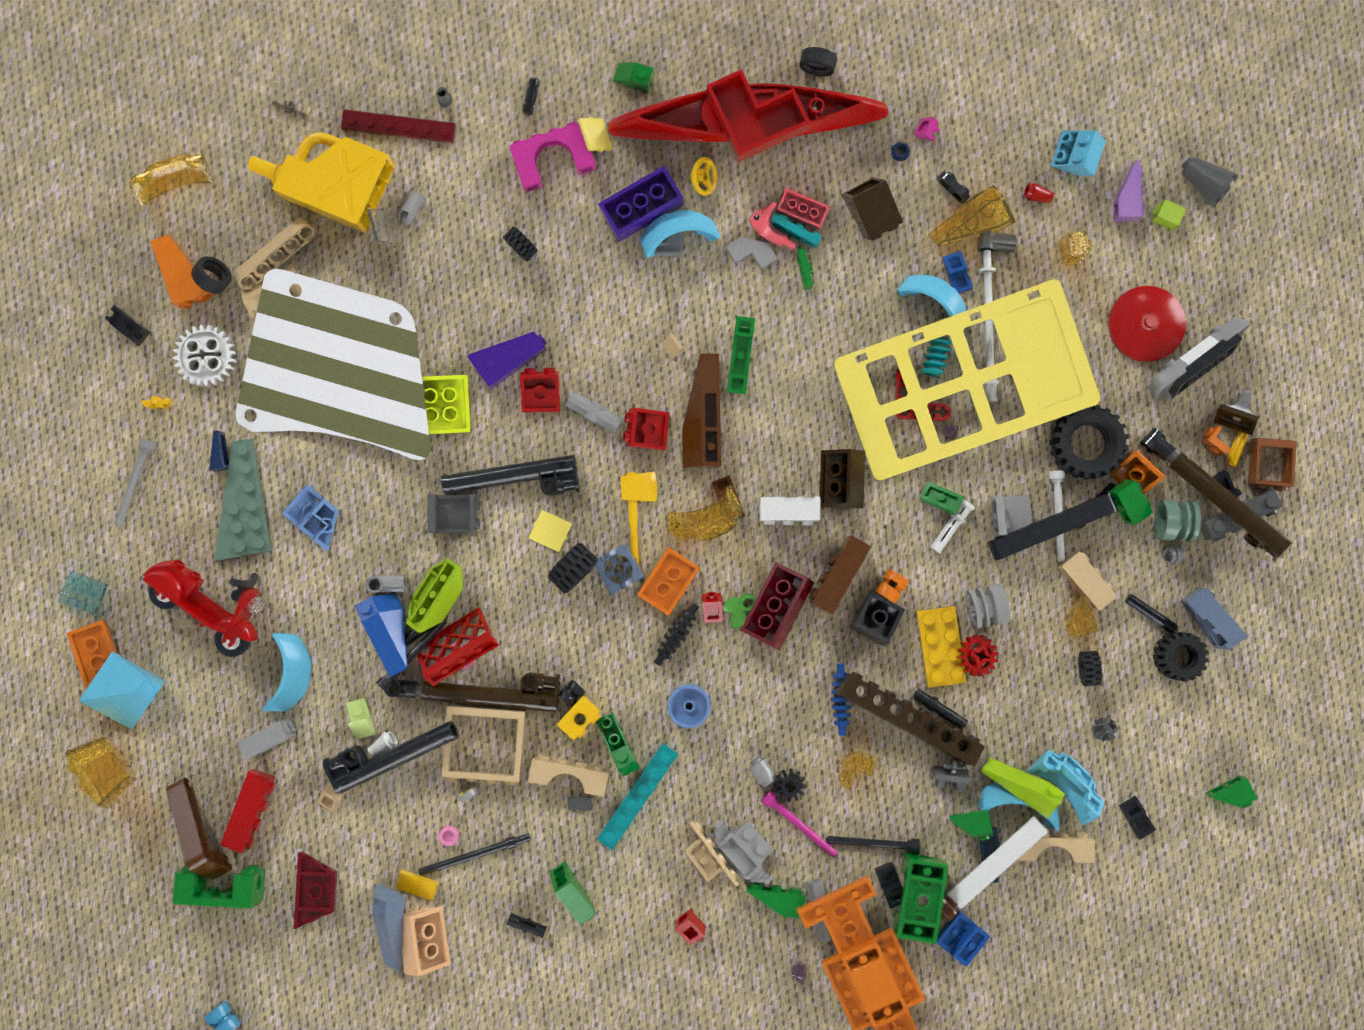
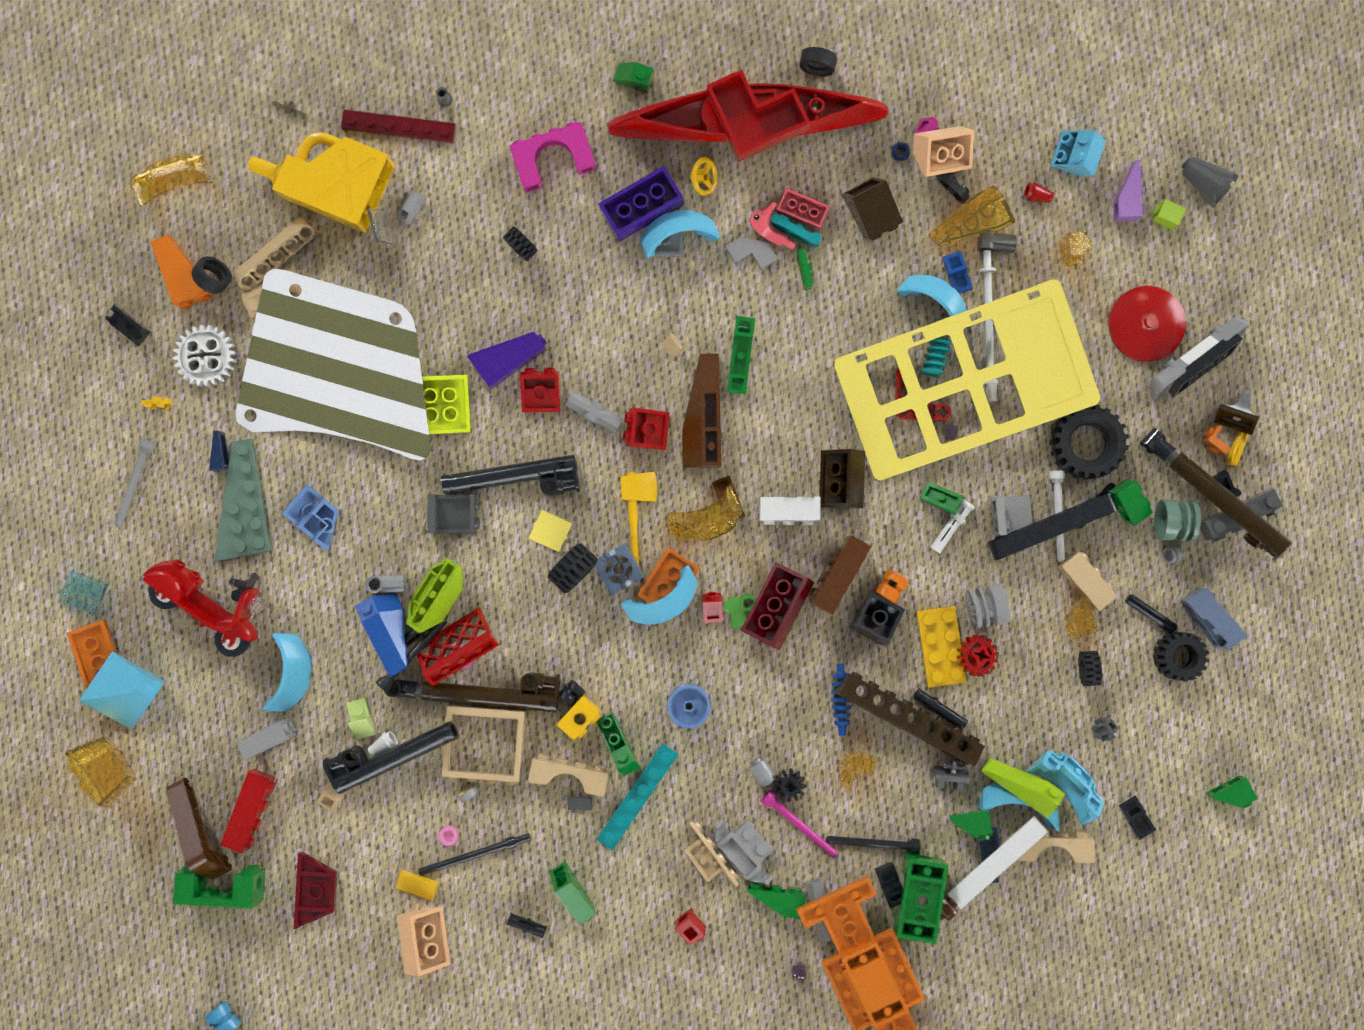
(388, 921): sand blue wedge -> none
(531, 96): black axle -> none
(595, 134): light yellow piece -> none
(667, 607): none -> medium azure windscreen
(676, 634): black piece -> none
(944, 150): none -> light nougat slope
(962, 938): blue slope -> none
(1139, 469): orange slope -> none
(1288, 465): dark orange window -> none

